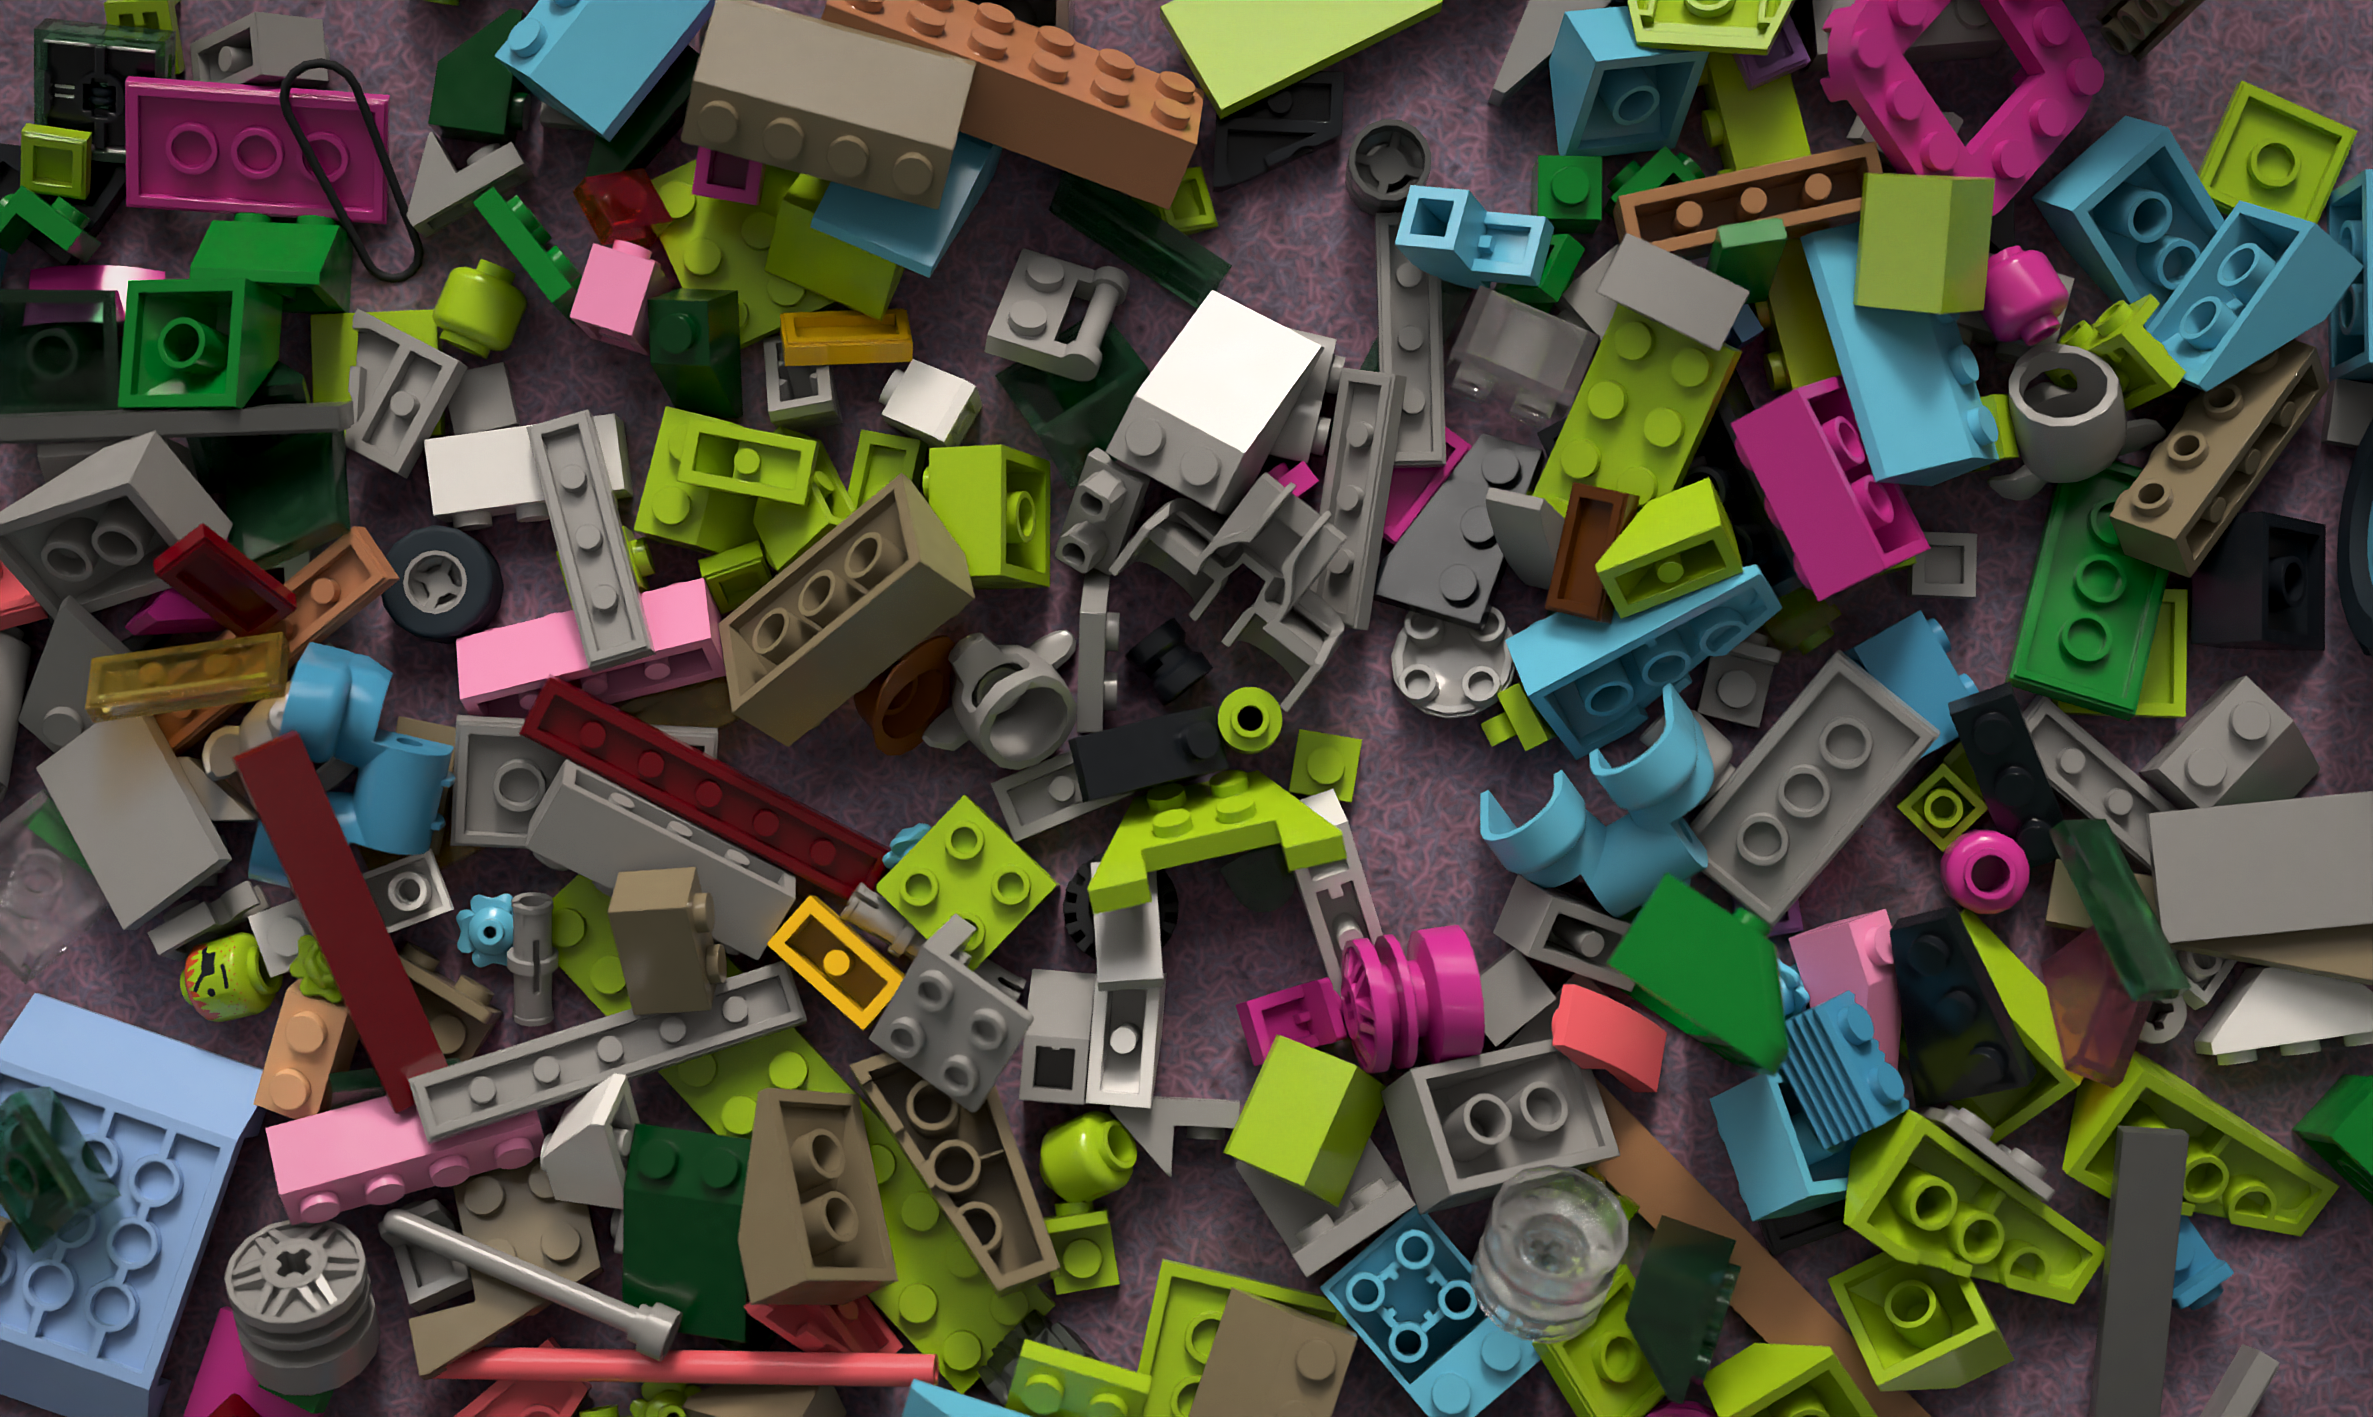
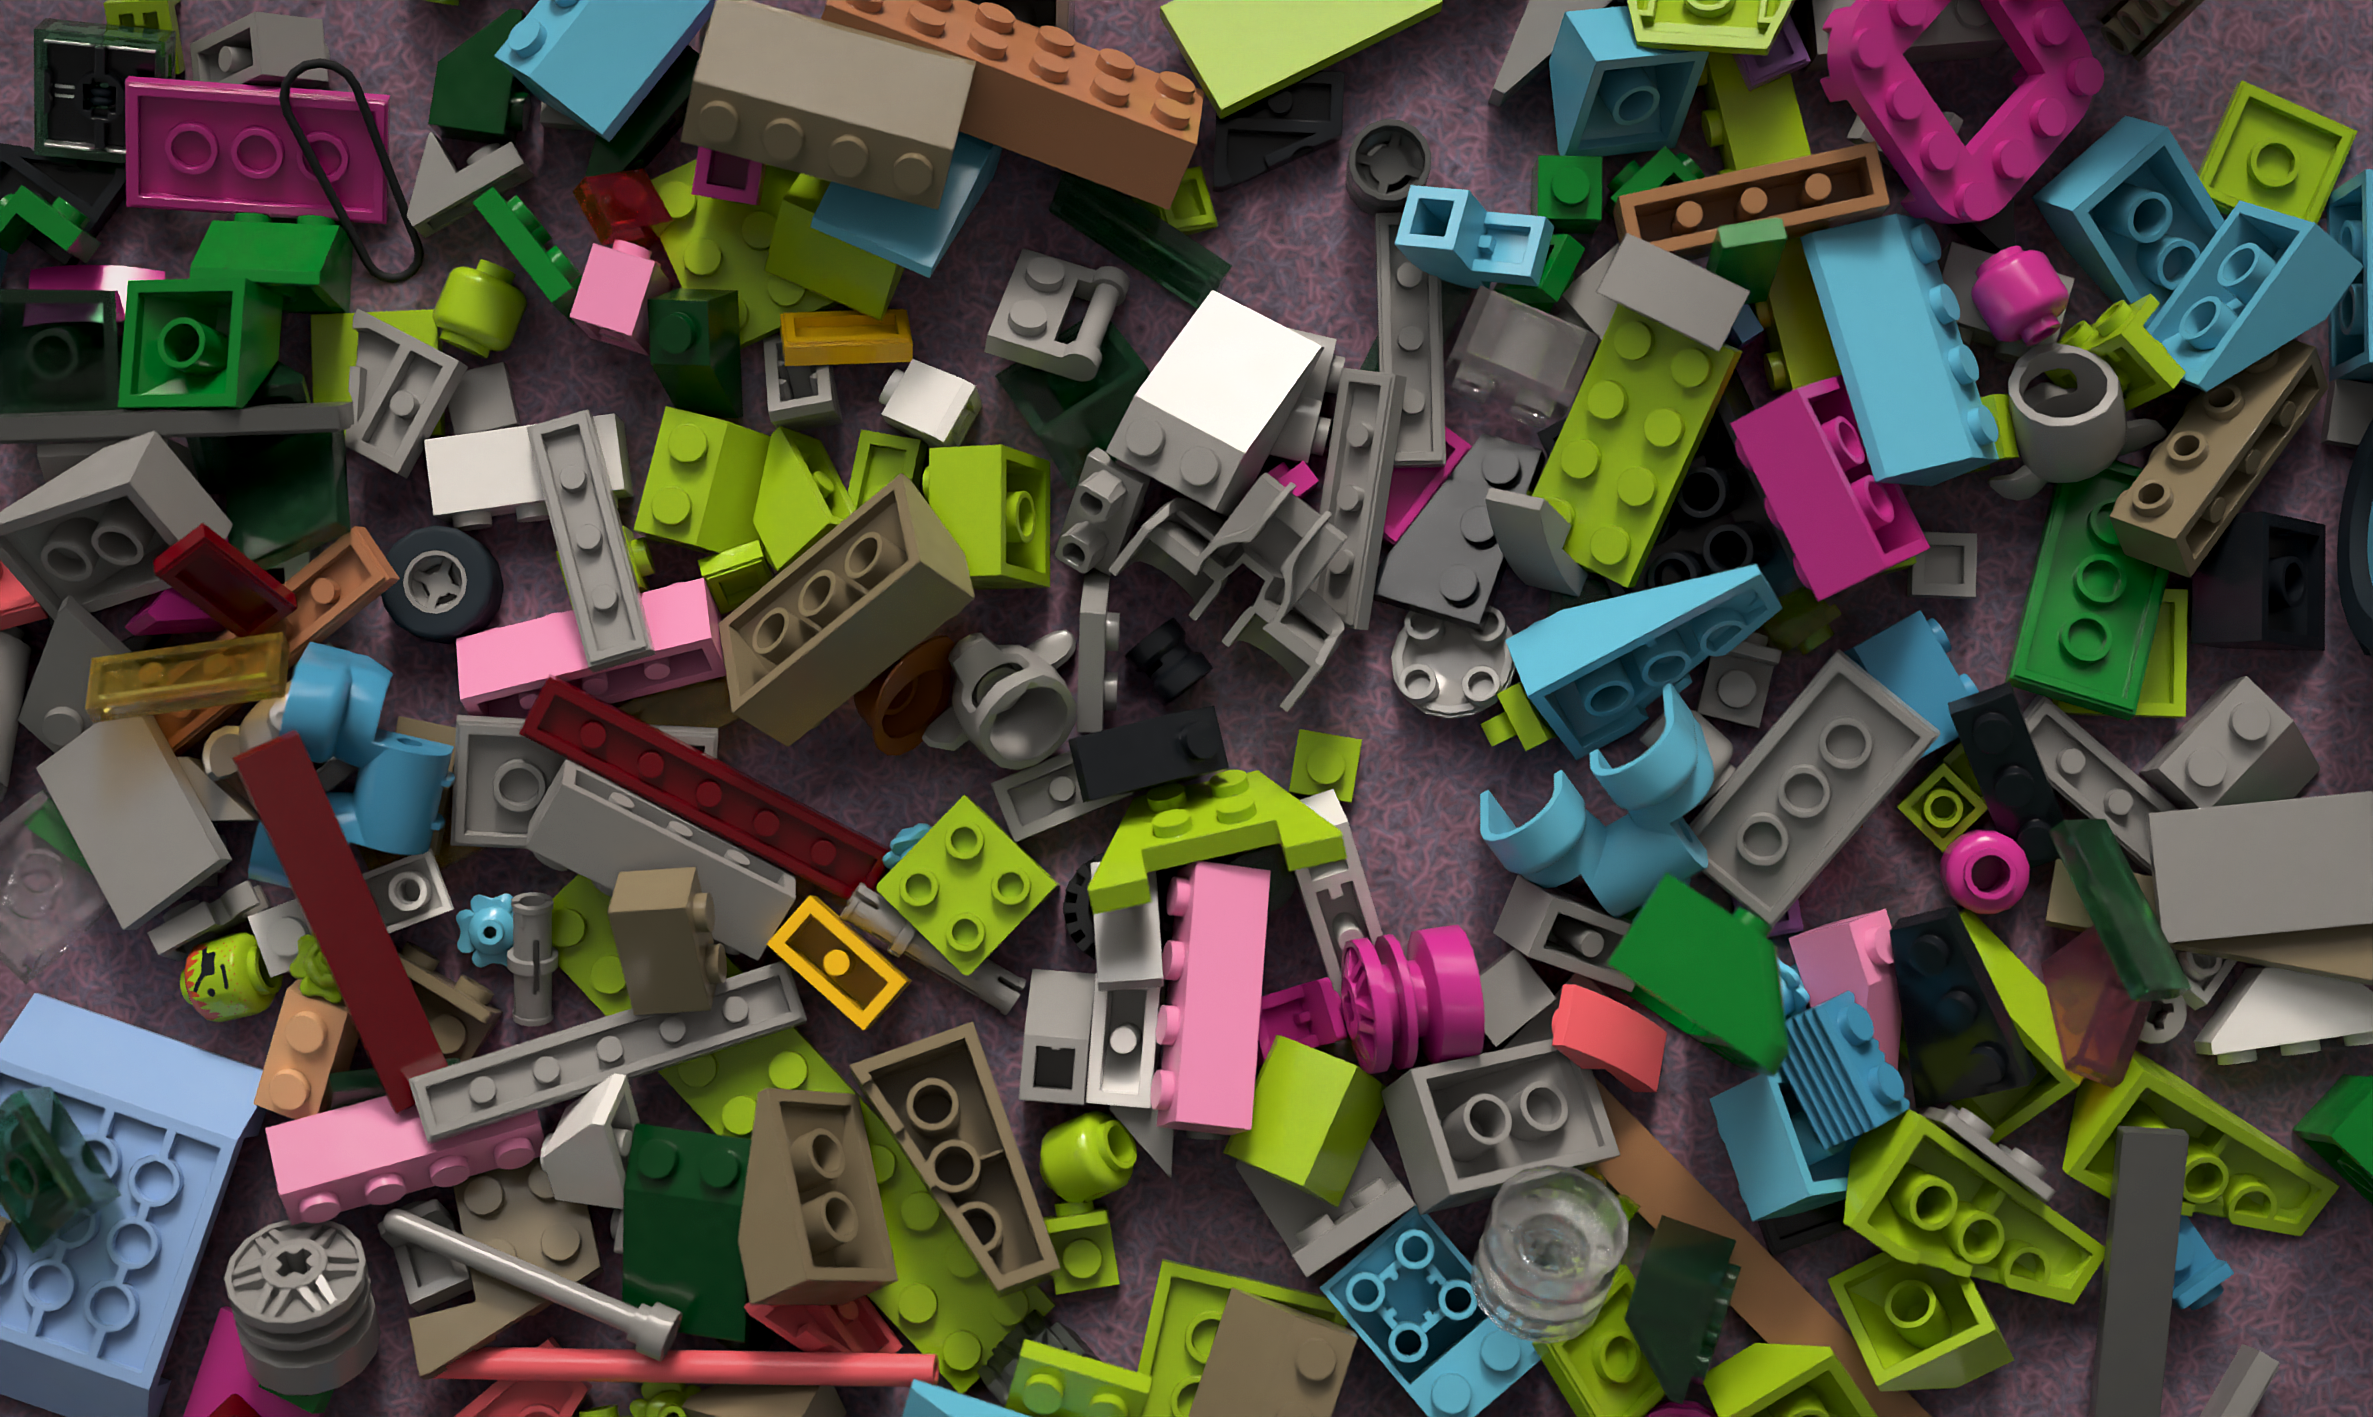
(56, 161): lime tile -> none
(748, 462): lime slope -> none
(951, 1020): light grey bracket -> none
(1211, 998): none -> bright pink brick
(1249, 741): lime brick -> none
(1590, 527): reddish brown tile -> none
(1670, 550): lime slope -> none
(1924, 242): lime slope -> none

